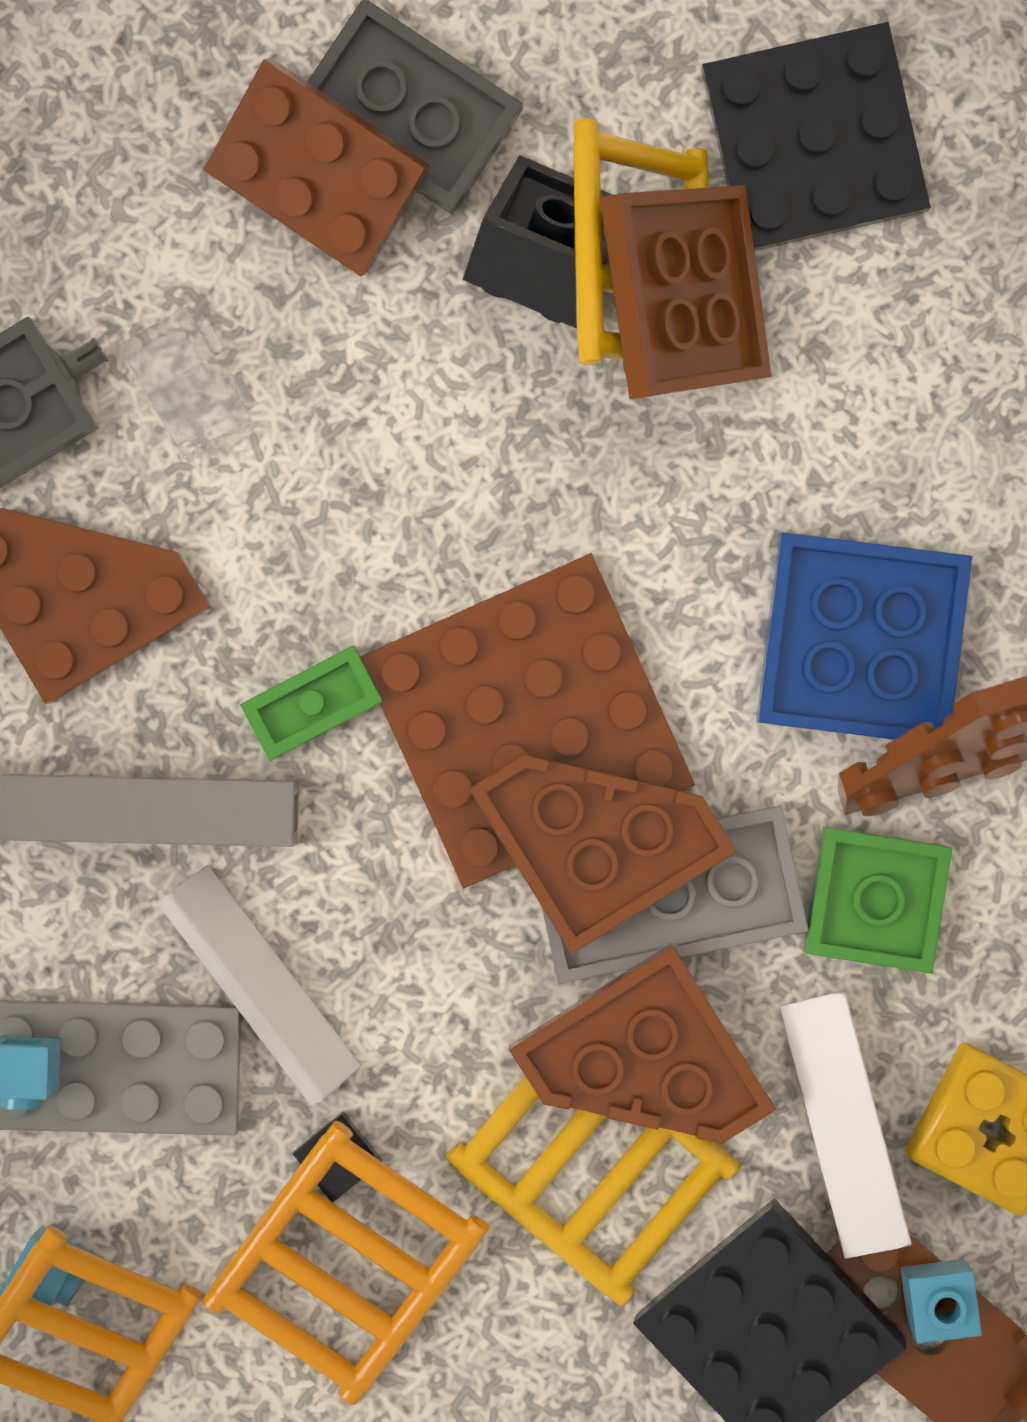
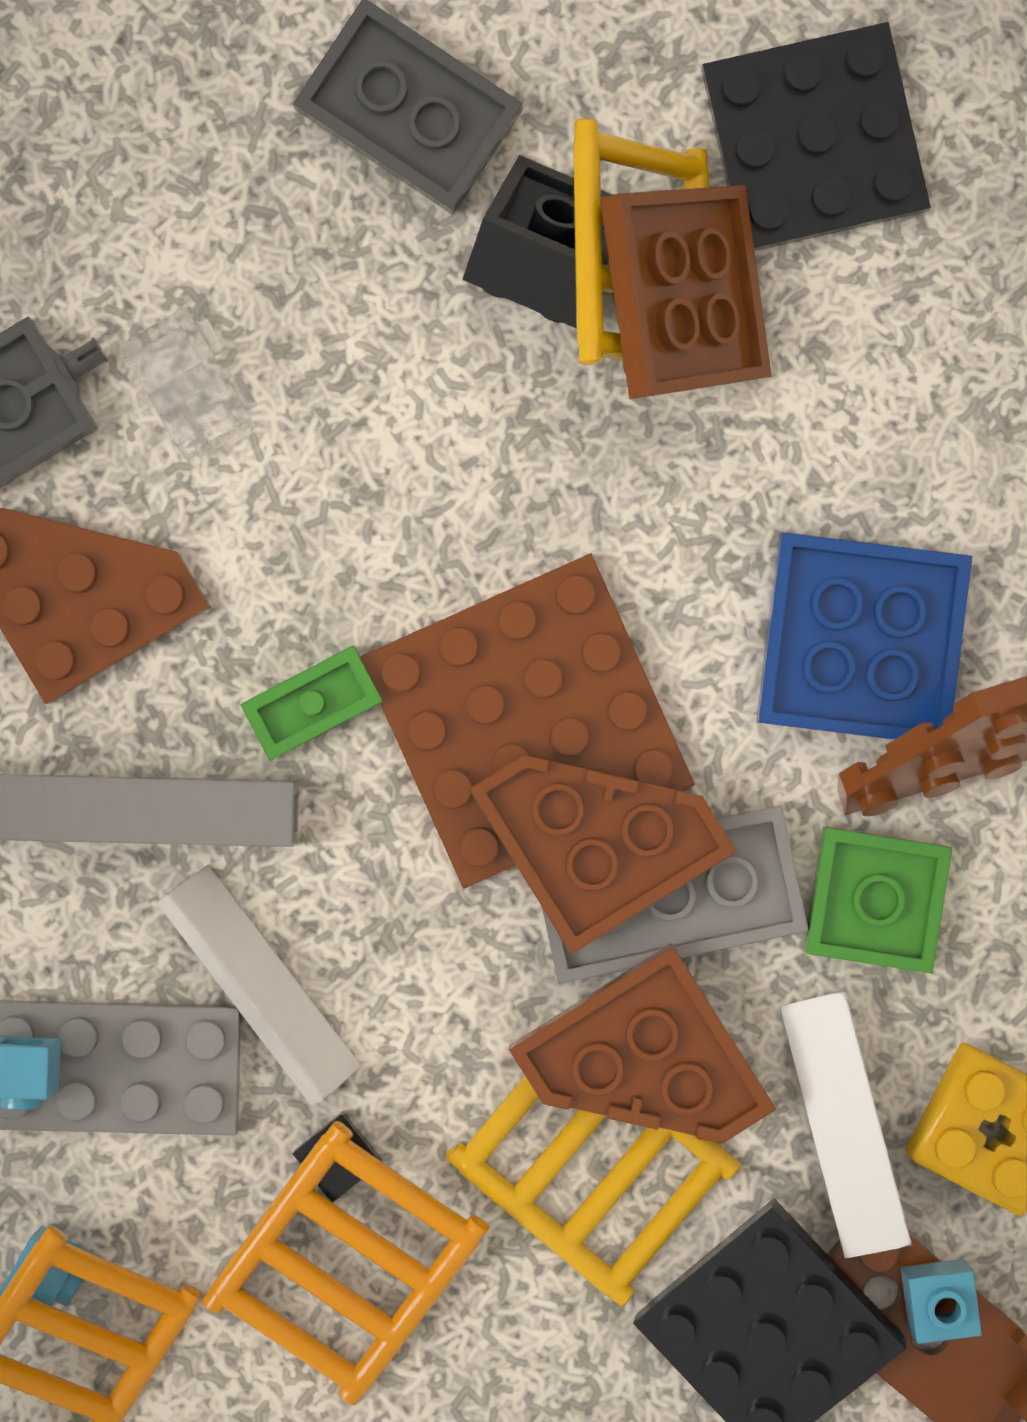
(316, 166): dark orange plate -> none

